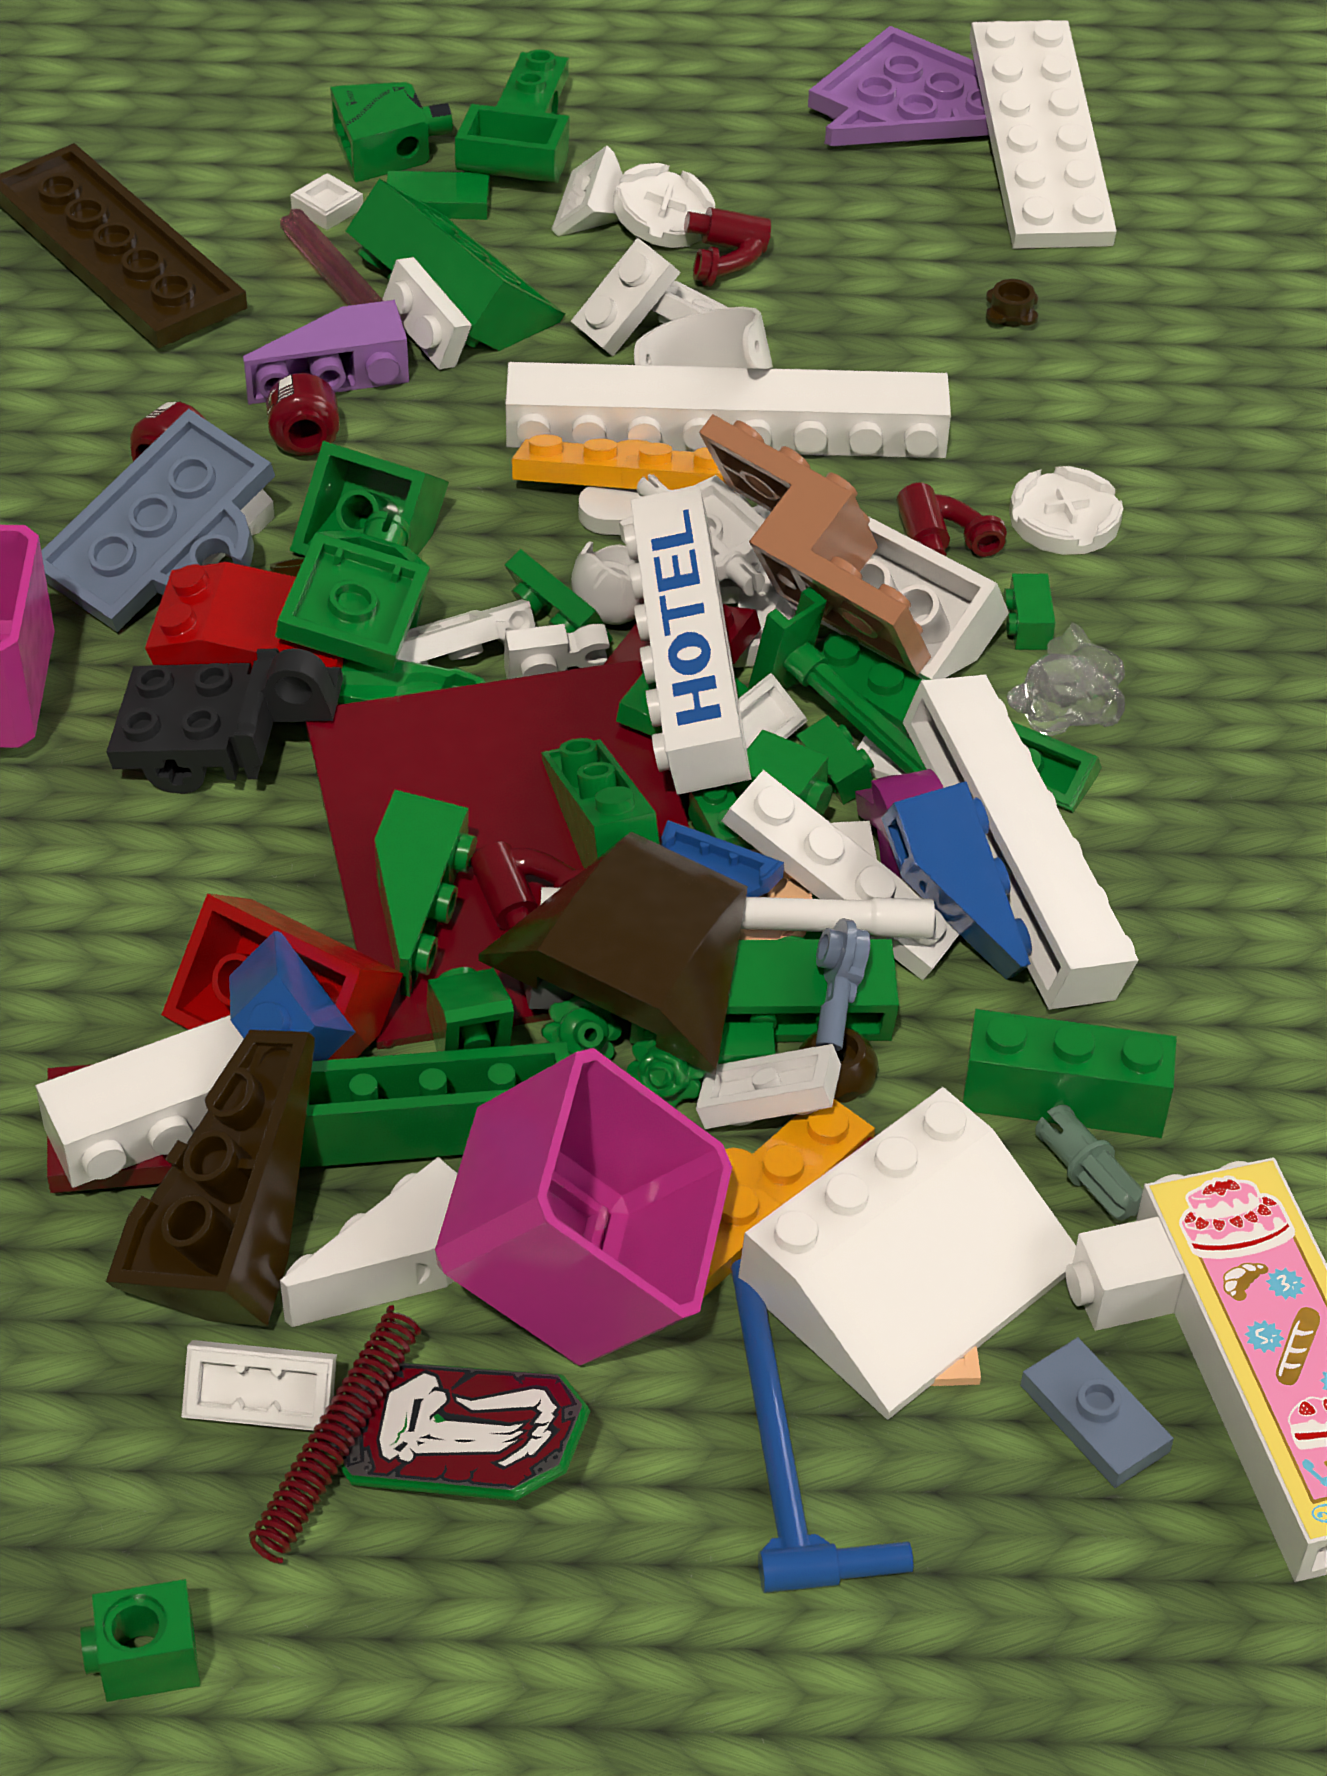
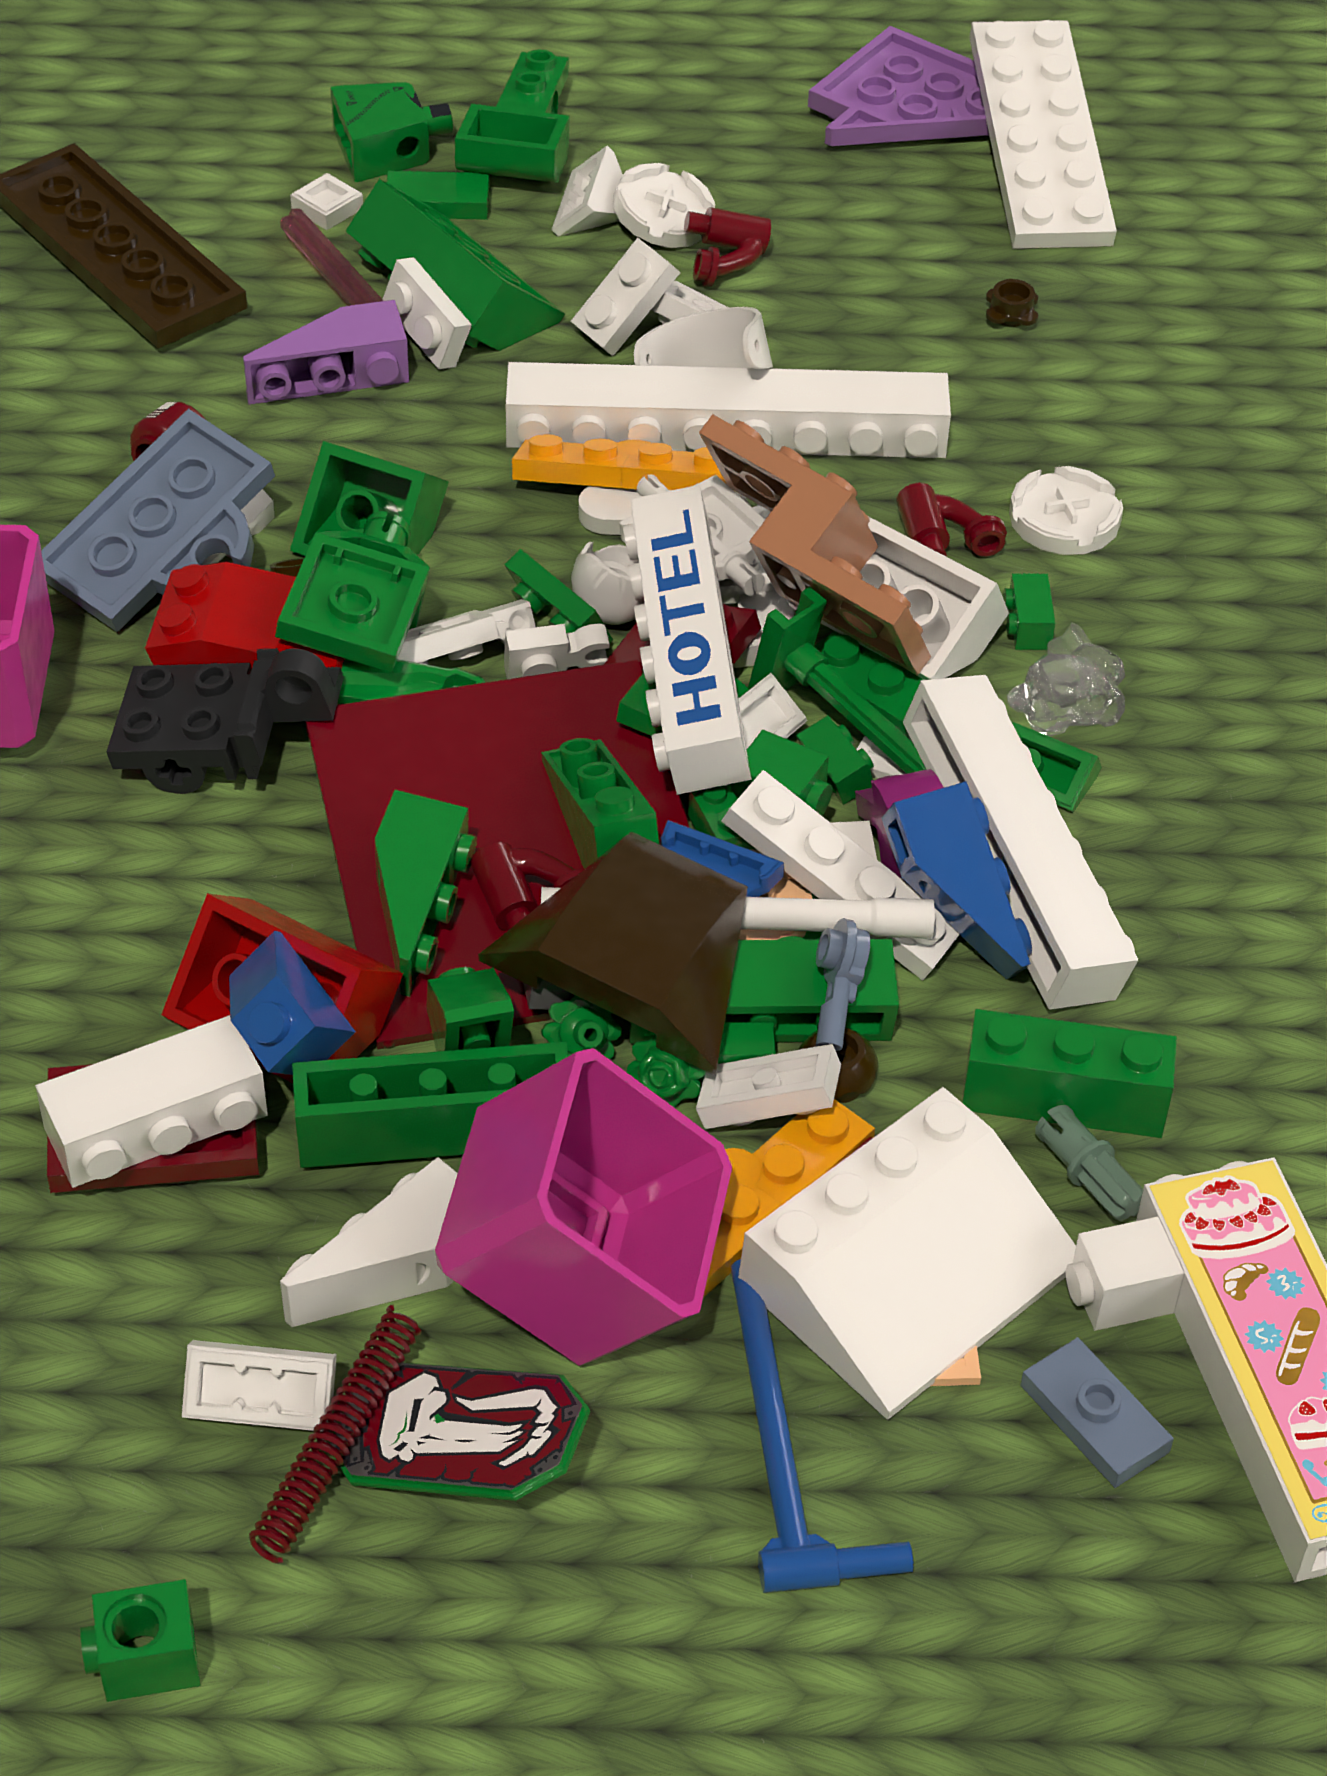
(225, 1210): dark brown wedge -> none
(302, 414): dark red head -> none

